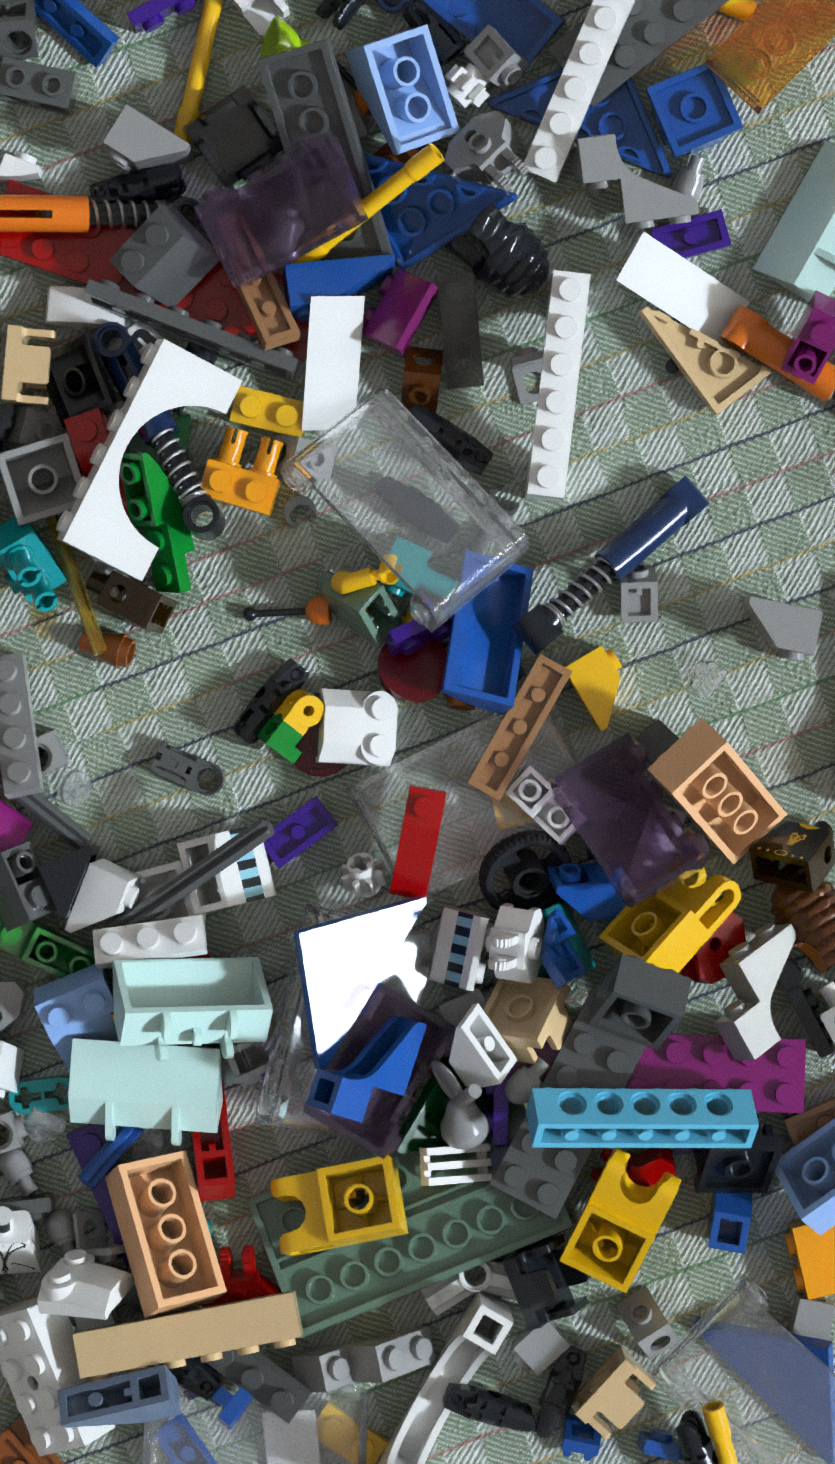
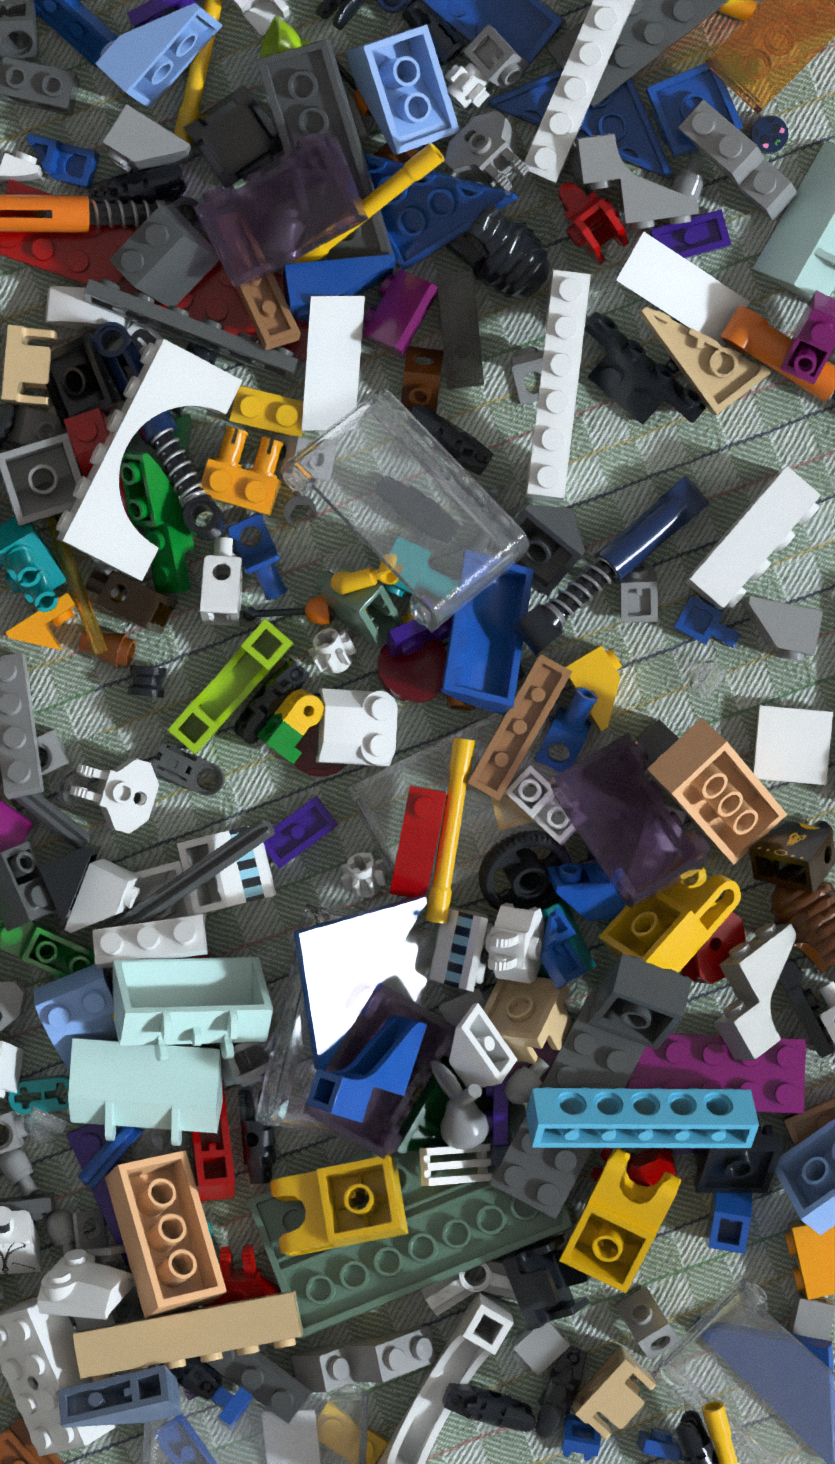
(36, 628): none -> light orange slope
(65, 162): none -> blue slope
(117, 793): none -> white hinge
(147, 681): none -> black wheel
(156, 53): none -> light blue slope
(222, 598): none -> white torso
(231, 686): none -> lime arch
(257, 1141): none -> black hinge
(260, 557): none -> blue bracket
(332, 650): none -> white gear
(459, 770): none -> yellow piece
(553, 544): none -> dark grey slope
(569, 728): none -> blue bracket
(590, 220): none -> red hinge
(634, 377): none -> black bracket
(702, 621): none -> blue plate
(739, 160): none -> light grey arch
(752, 538): none -> white brick
(769, 134): none -> dark blue tile
(792, 745): none -> white tile

